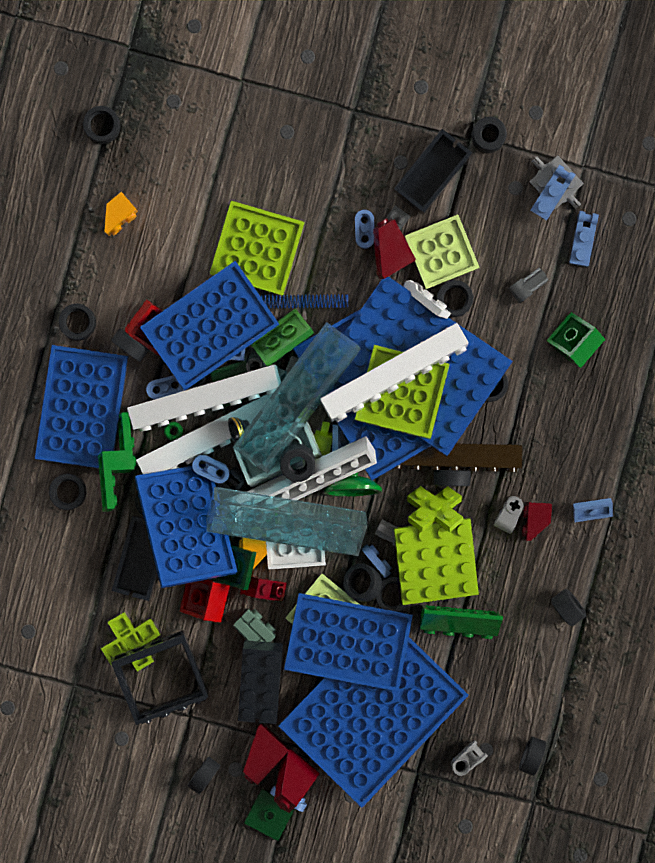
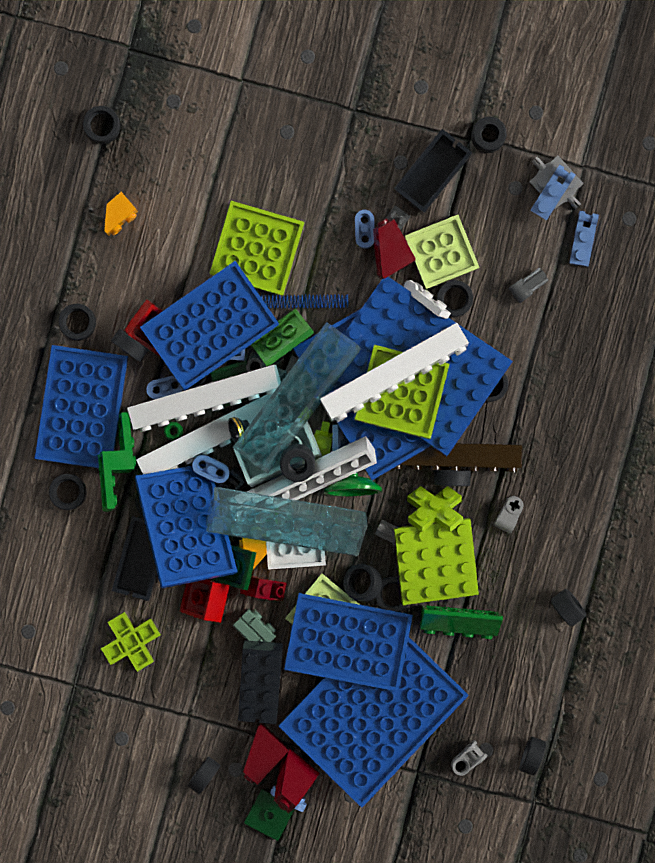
(149, 649): black window -> none
(371, 552): medium blue plate -> none
(537, 519): dark red slope -> none
(576, 339): green slope -> none
(593, 510): medium blue plate -> none

